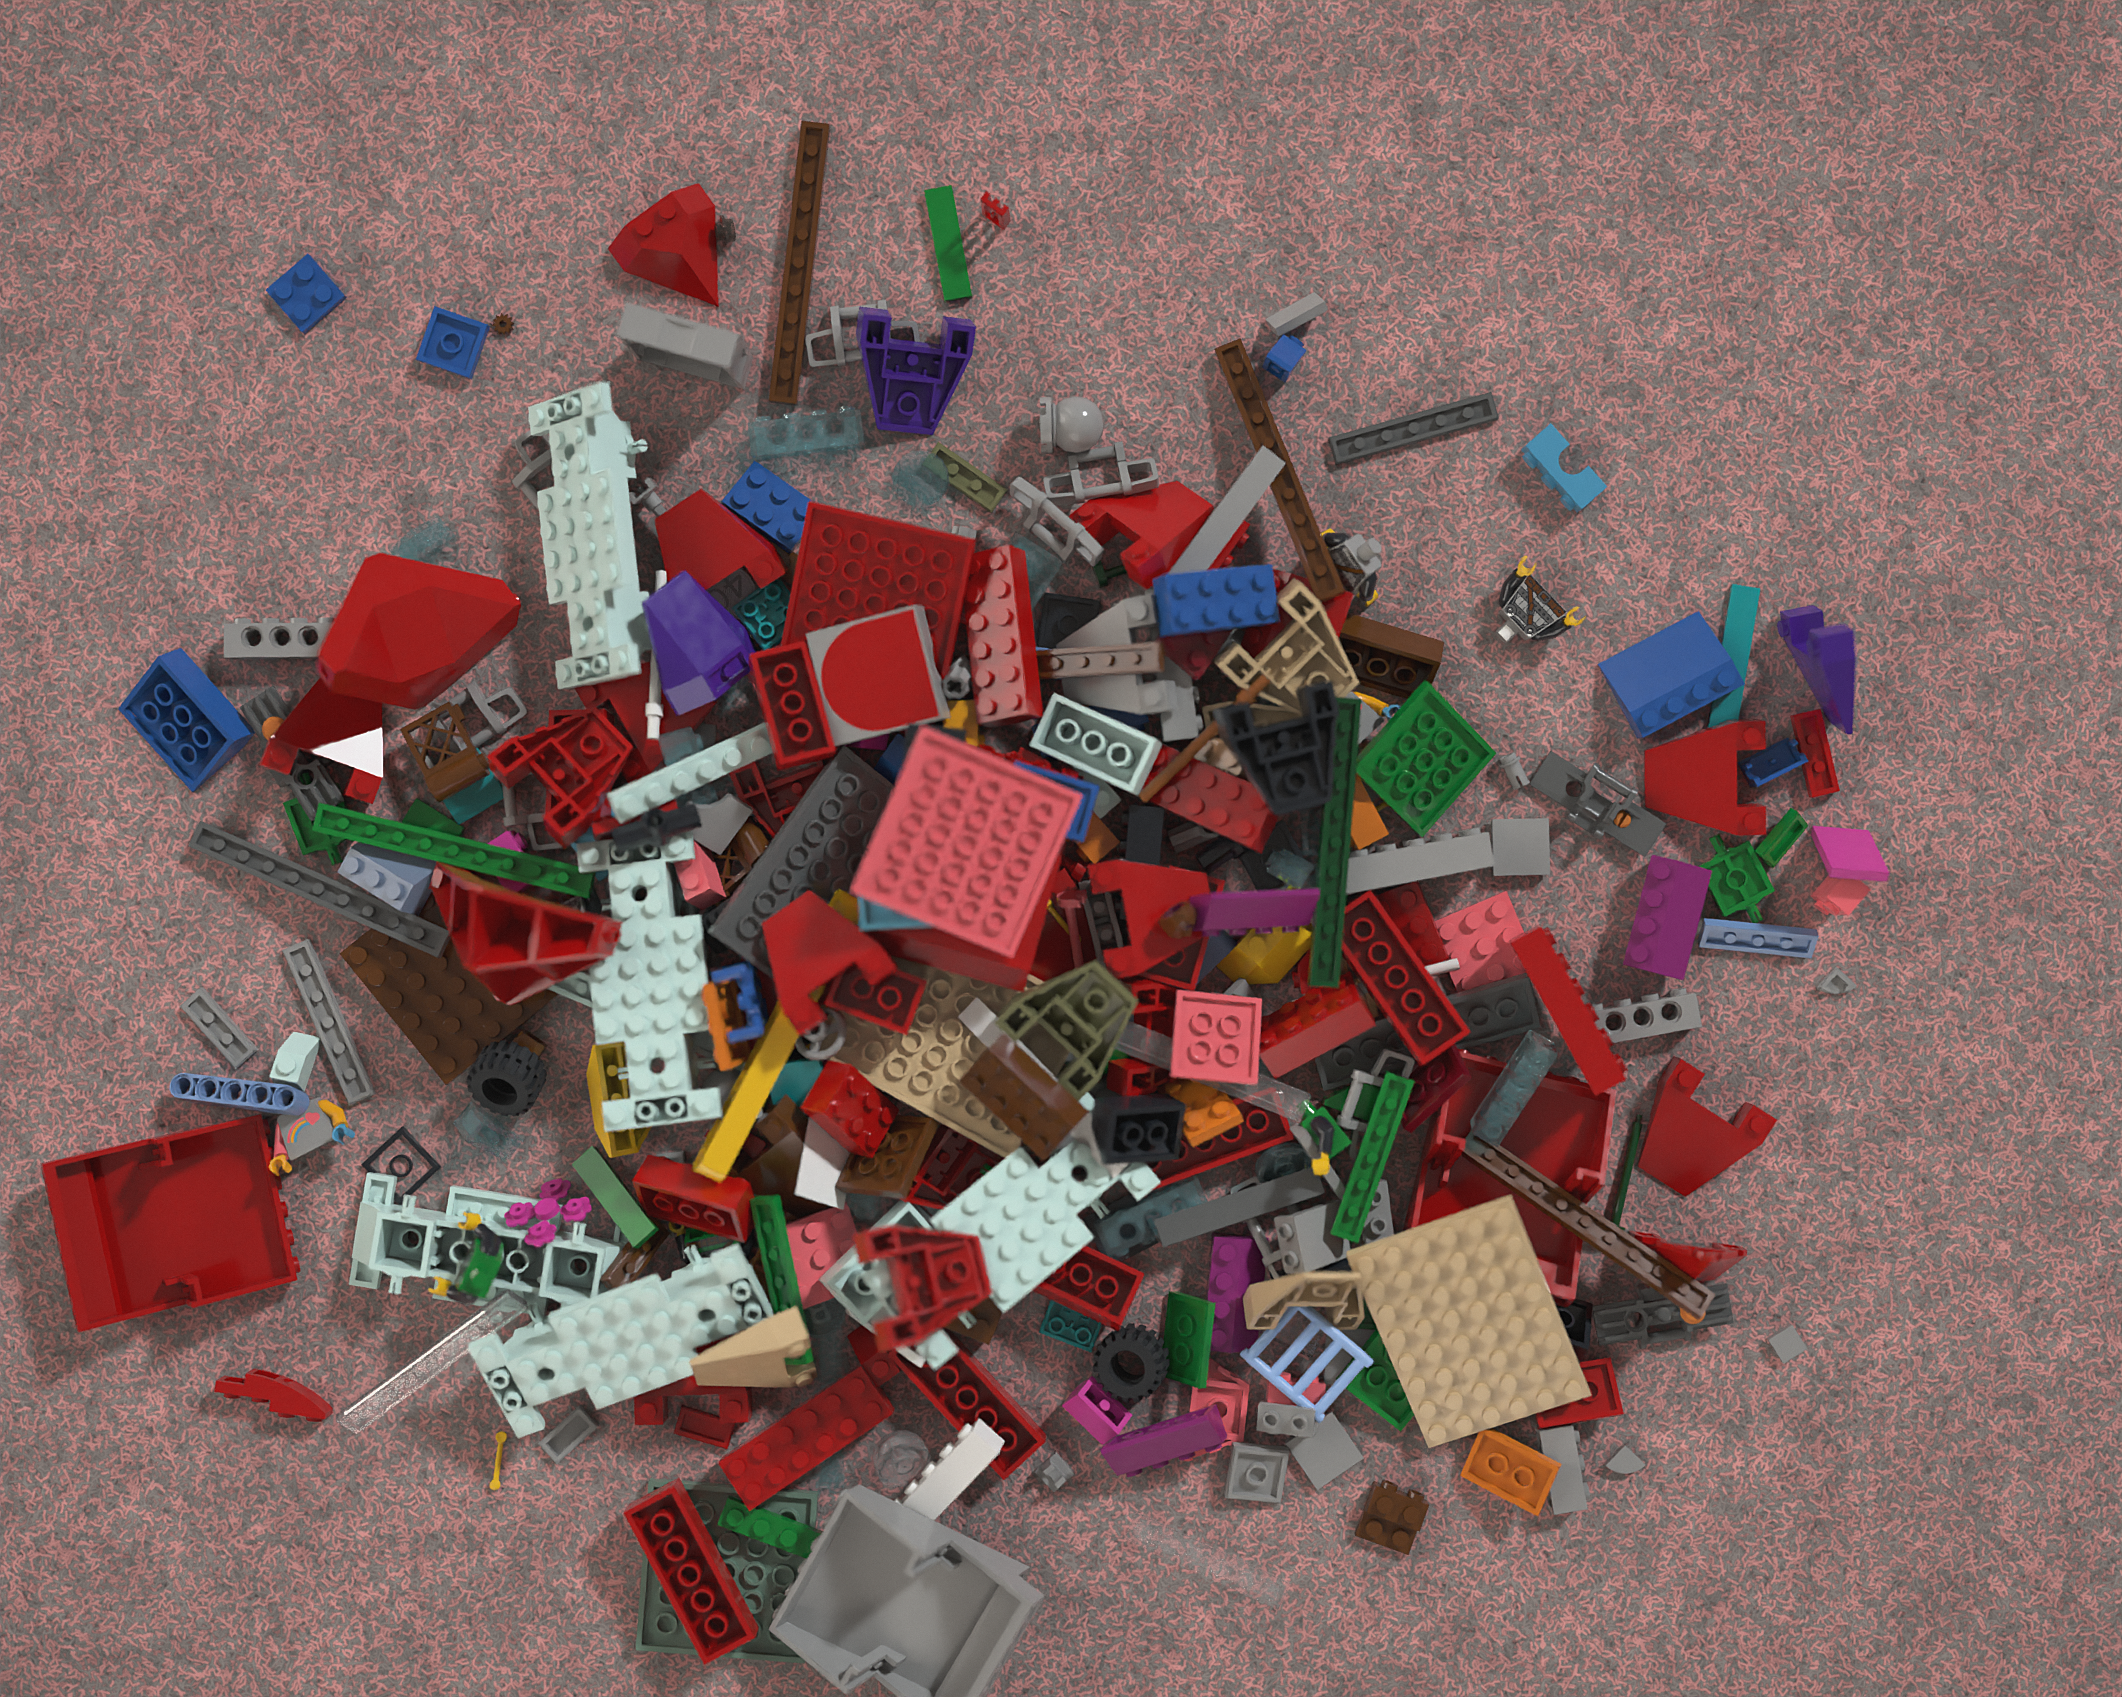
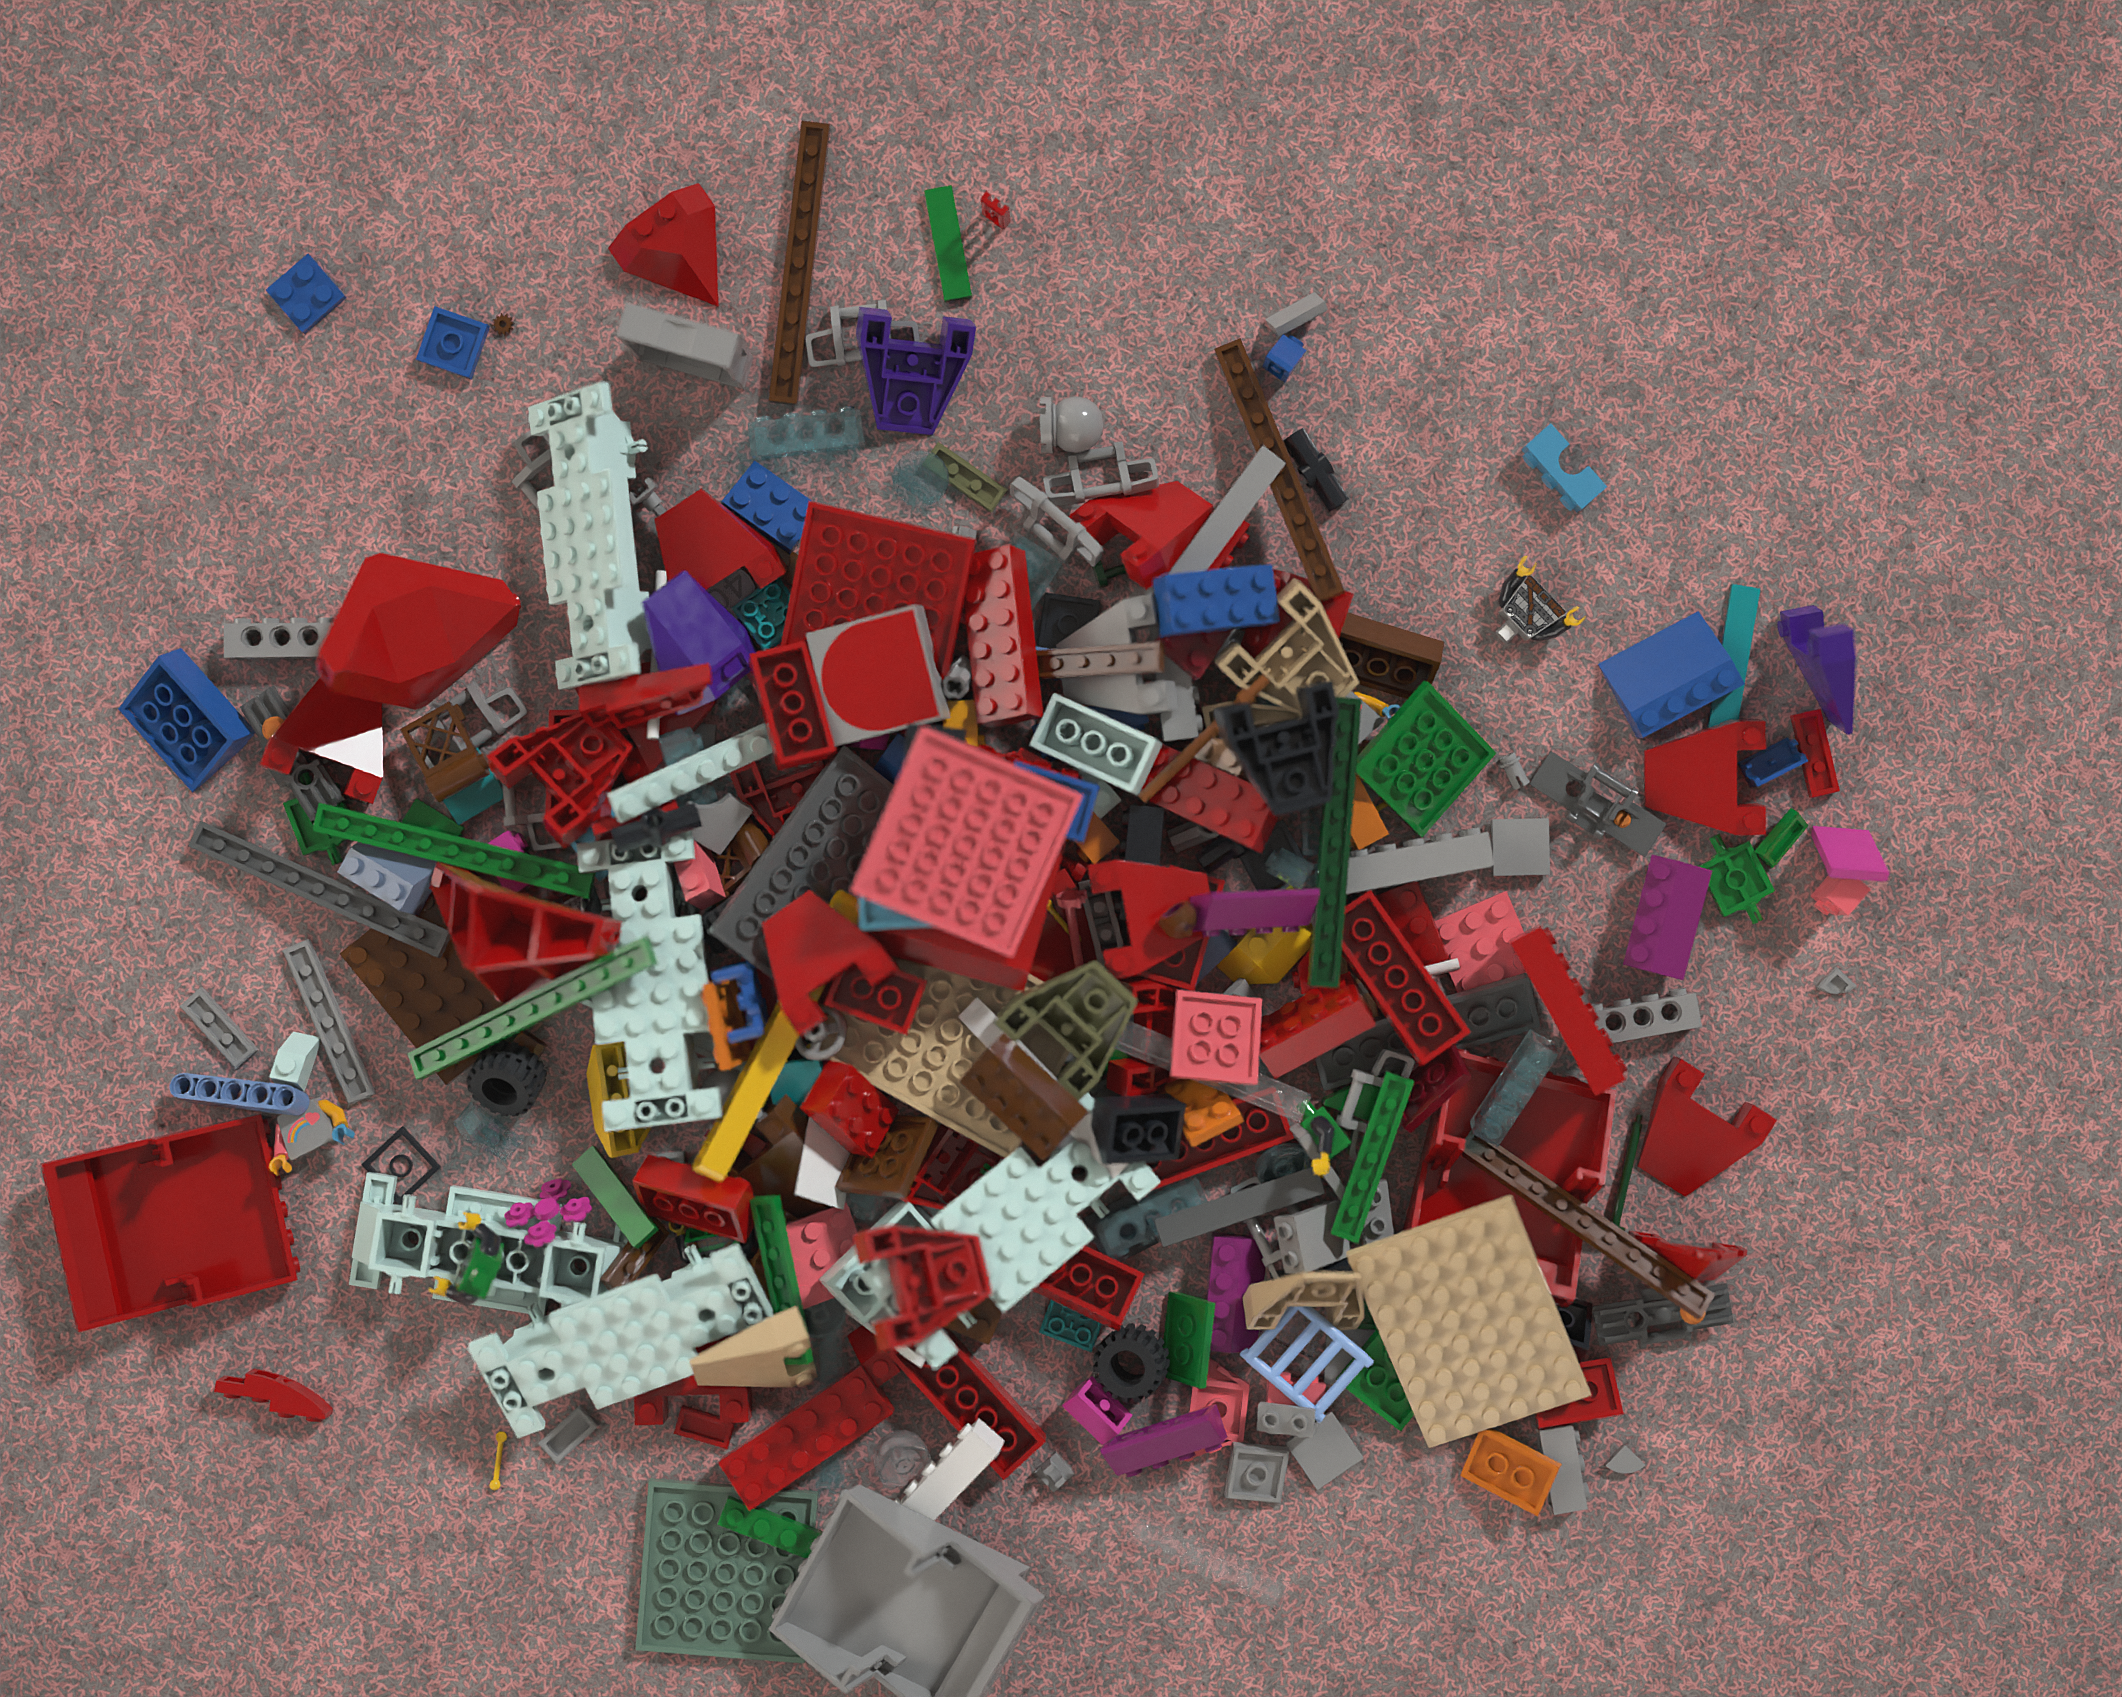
(424, 541): clear light blue slope -> none
(431, 1361): clear tile -> none
(533, 1008): none -> plate
(643, 696): none -> red wedge
(691, 1571): red brick -> none
(725, 230): clear smoke plate -> none
(1316, 470): none -> black piece
(1355, 563): torso -> none
(1392, 1516): reddish brown plate -> none
(1413, 428): dark grey tile -> none
(1757, 938): medium blue plate -> none
(1786, 1343): light grey tile -> none

